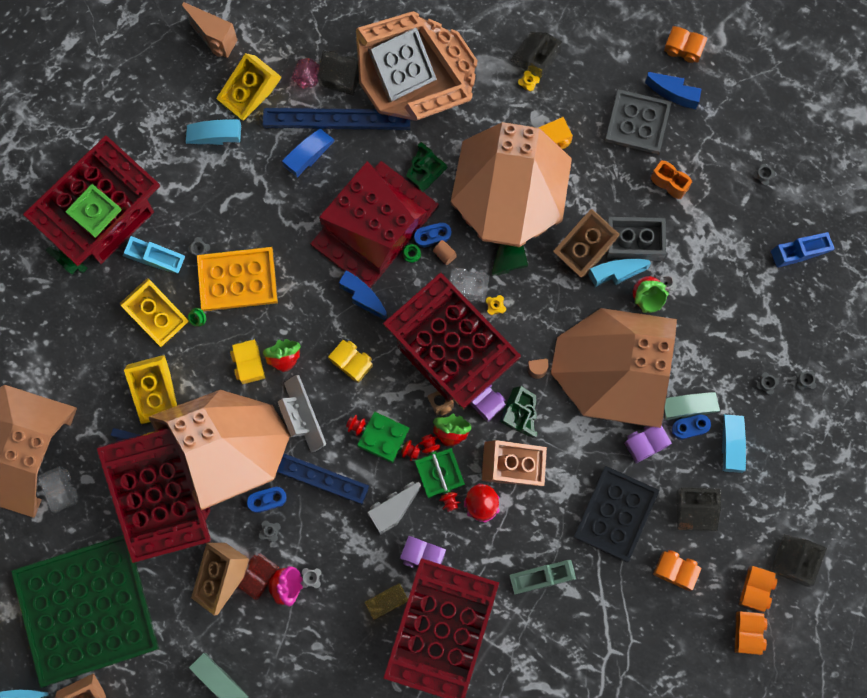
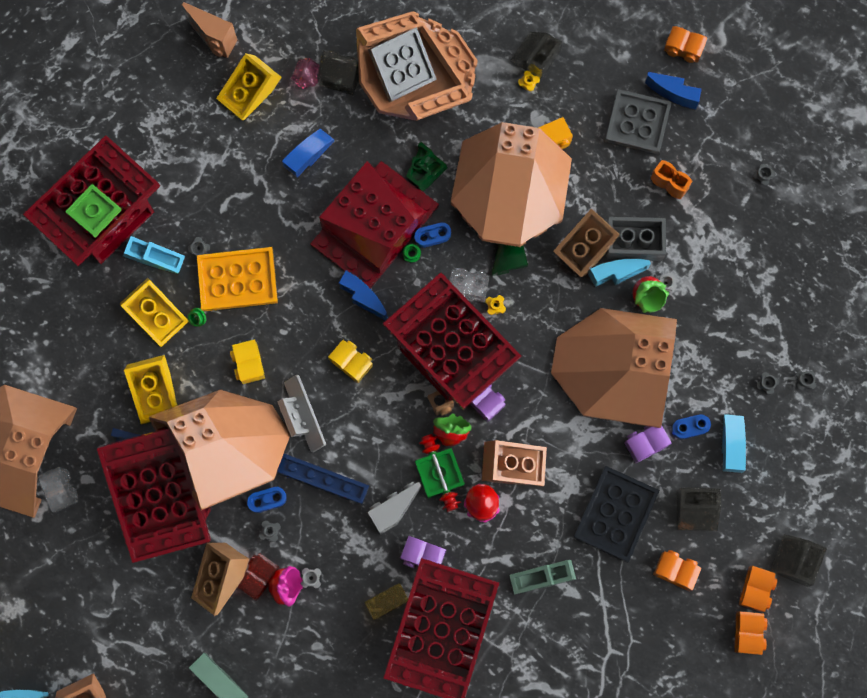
(61, 258): dark green slope -> none
(84, 611): dark green plate -> none
(214, 132): medium azure slope -> none
(283, 355): hair -> none
(332, 119): dark blue plate -> none
(383, 437): green plate -> none
(444, 252): nougat brick -> none
(520, 411): dark green slope -> none
(537, 368): nougat brick -> none
(690, 405): slope -> none
(802, 249): blue slope -> none

